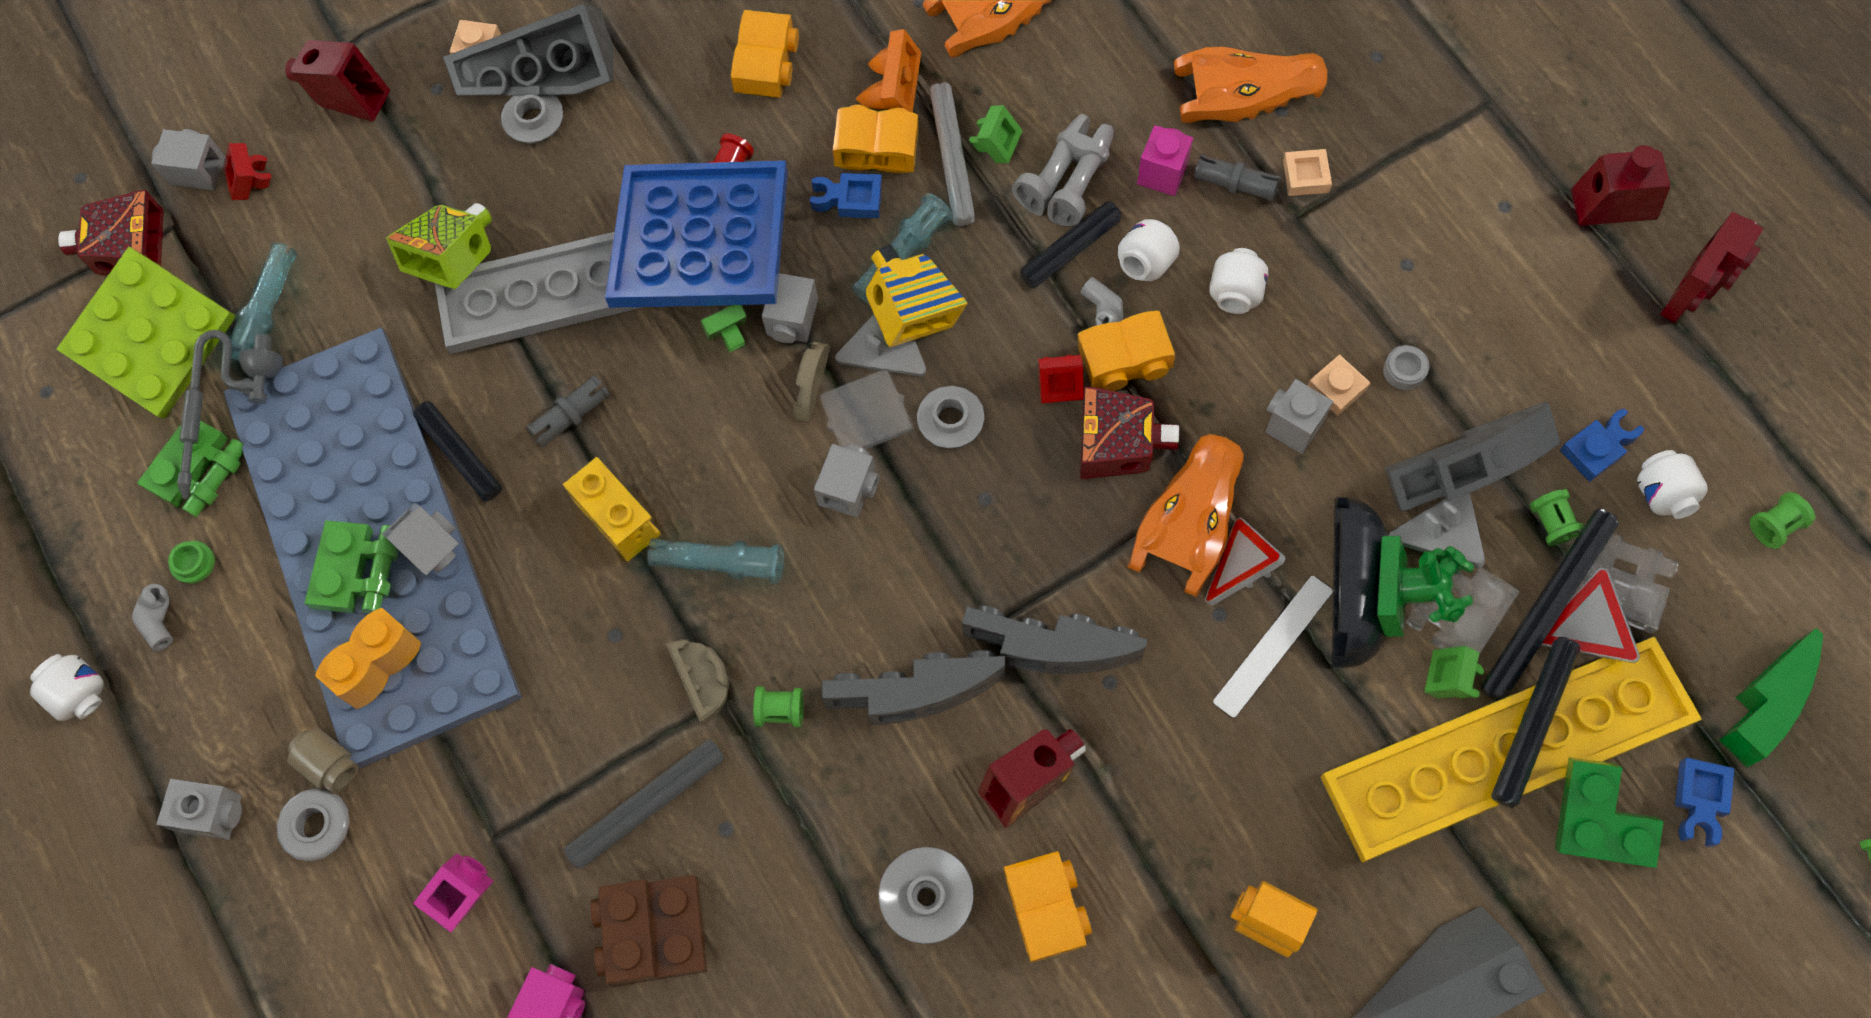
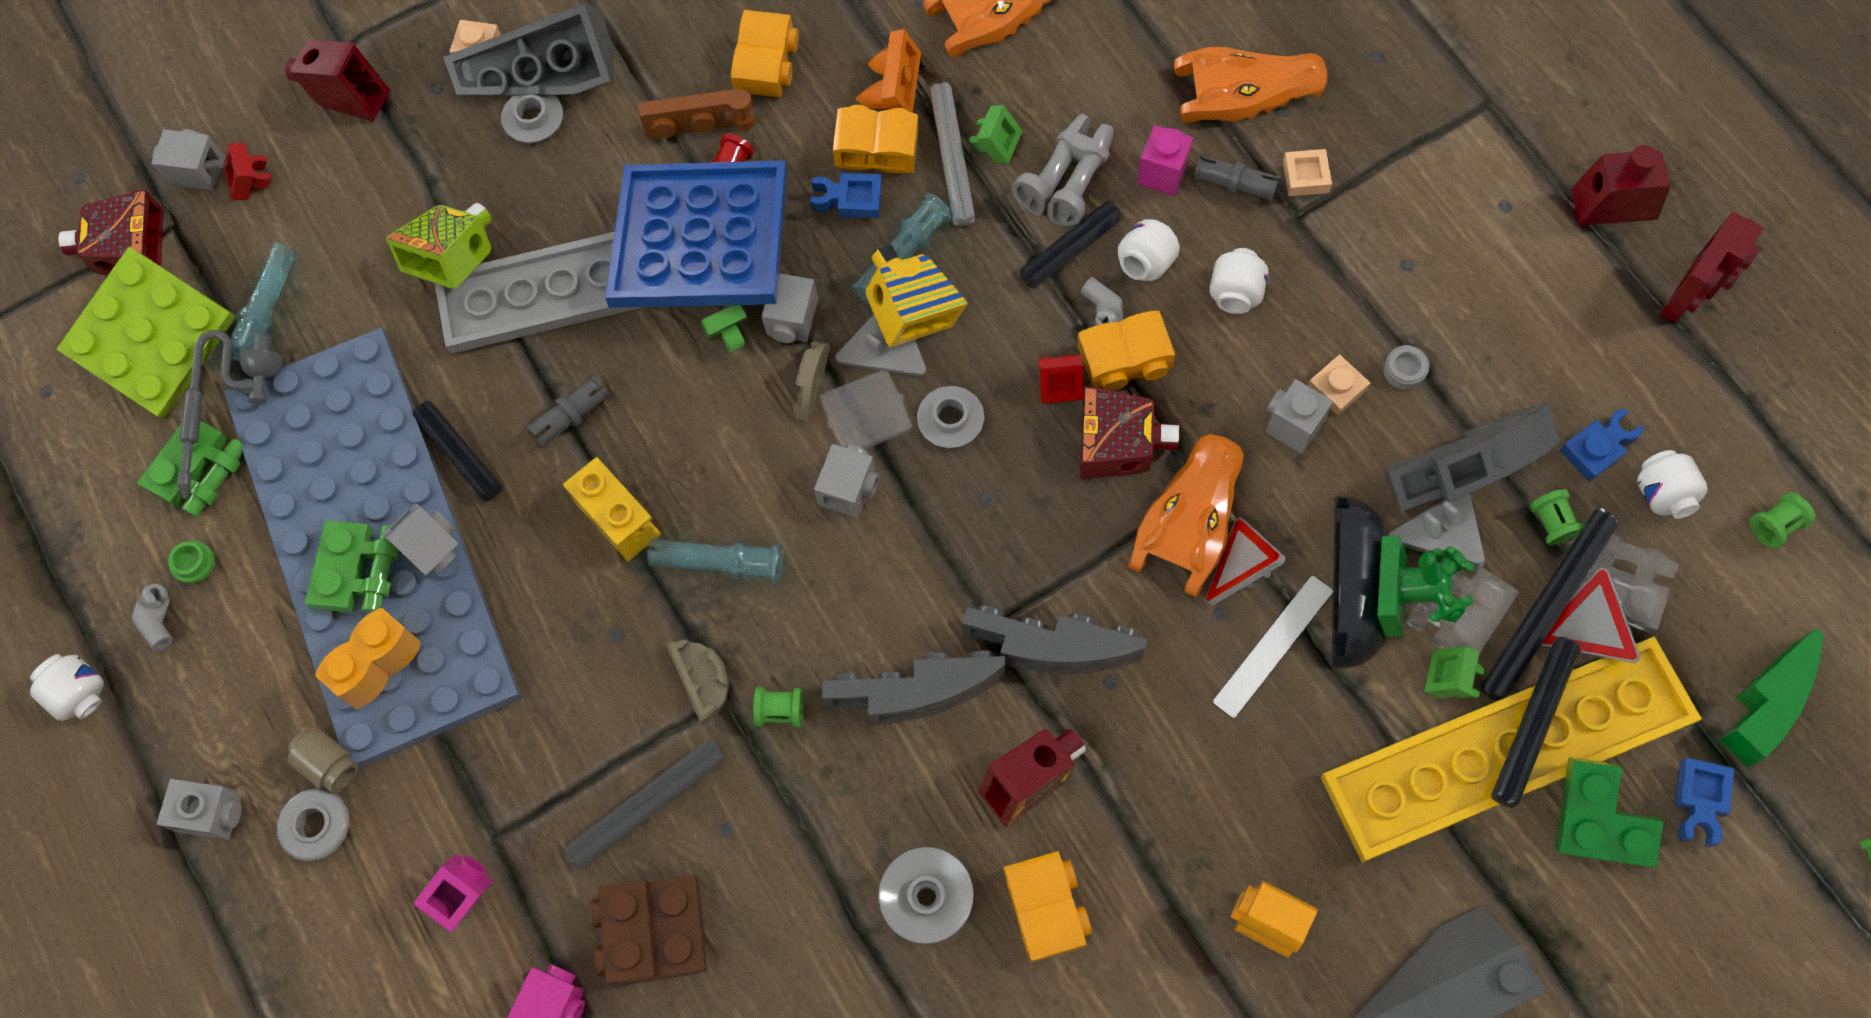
(697, 113): none -> dark orange plate

